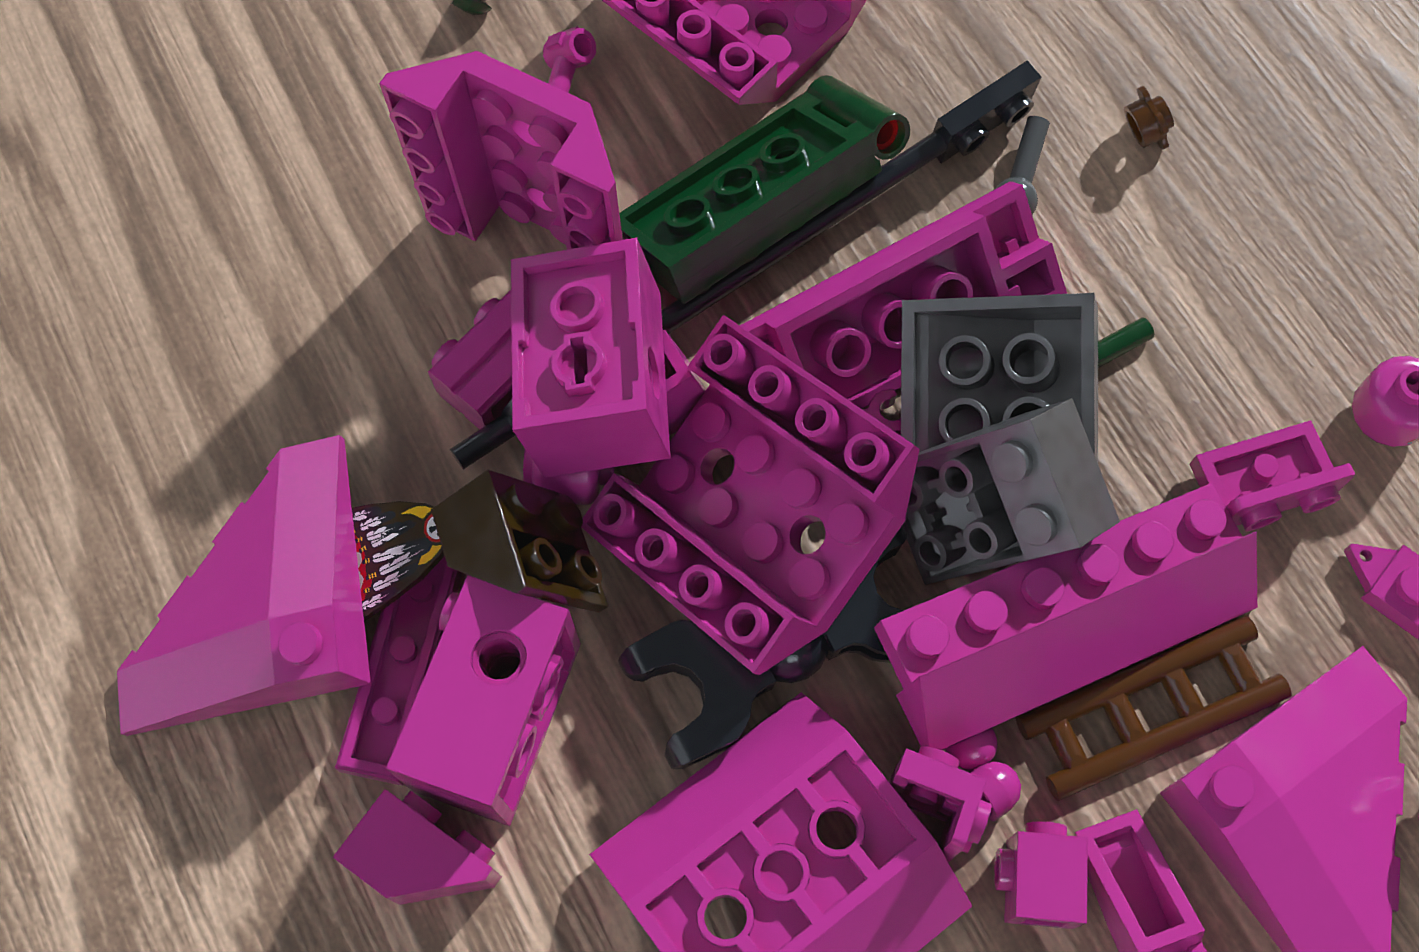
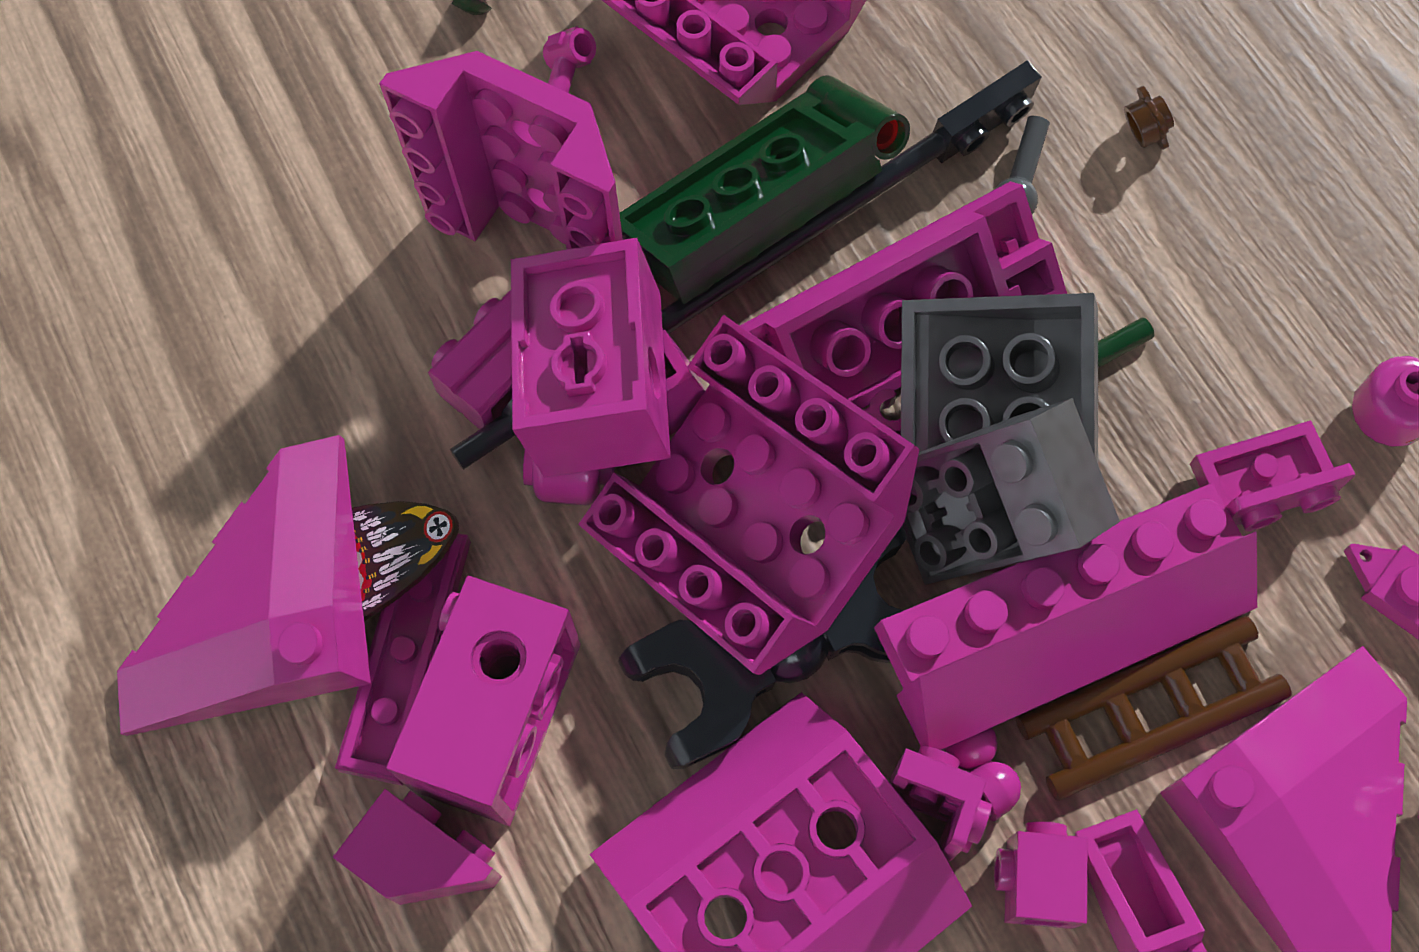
(520, 540): dark brown slope -> none

